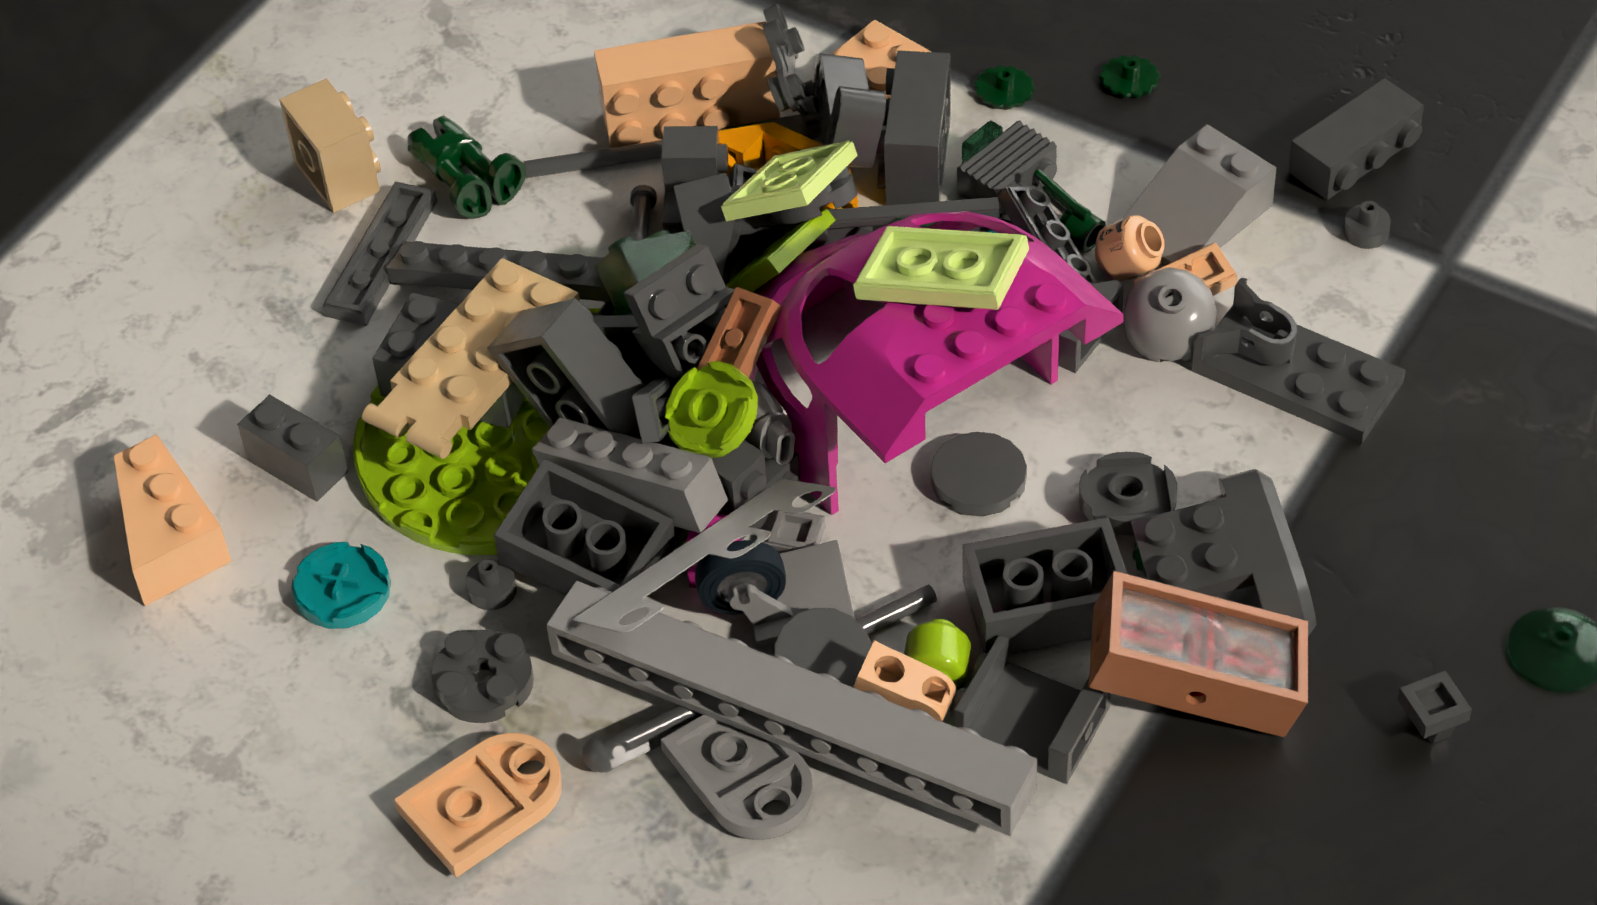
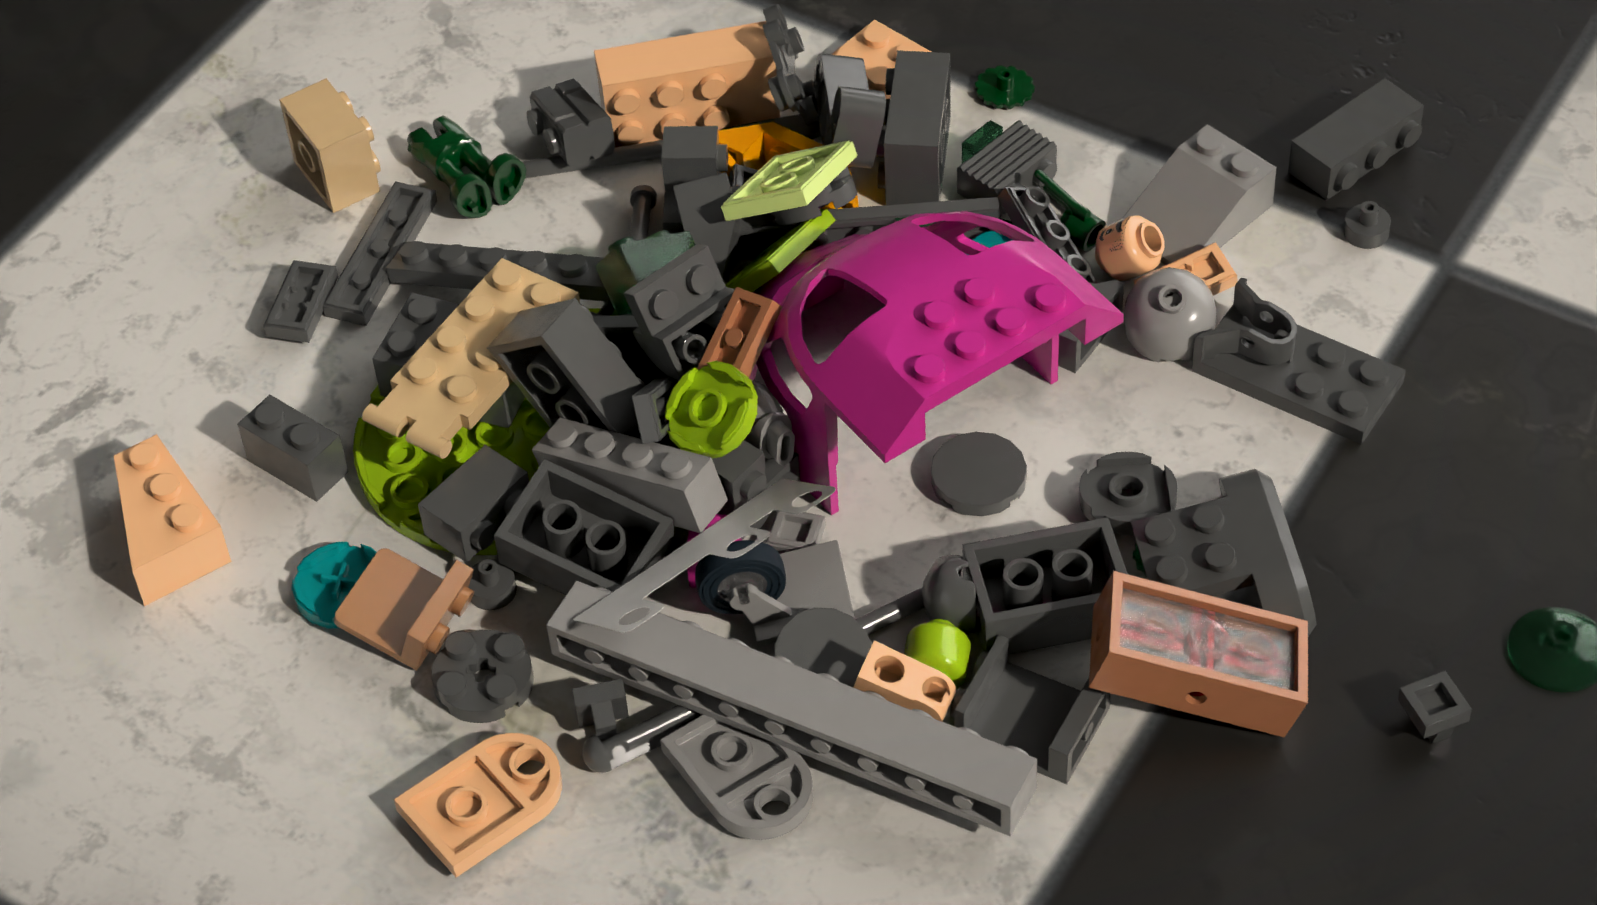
(300, 301): none -> dark grey plate
(404, 606): none -> medium nougat bracket
(472, 503): none -> dark grey brick
(571, 123): none -> dark grey brick
(601, 706): none -> dark grey tile
(942, 267): yellowish green tile -> none
(949, 595): none -> dark grey hair
(1130, 76): dark green piece -> none

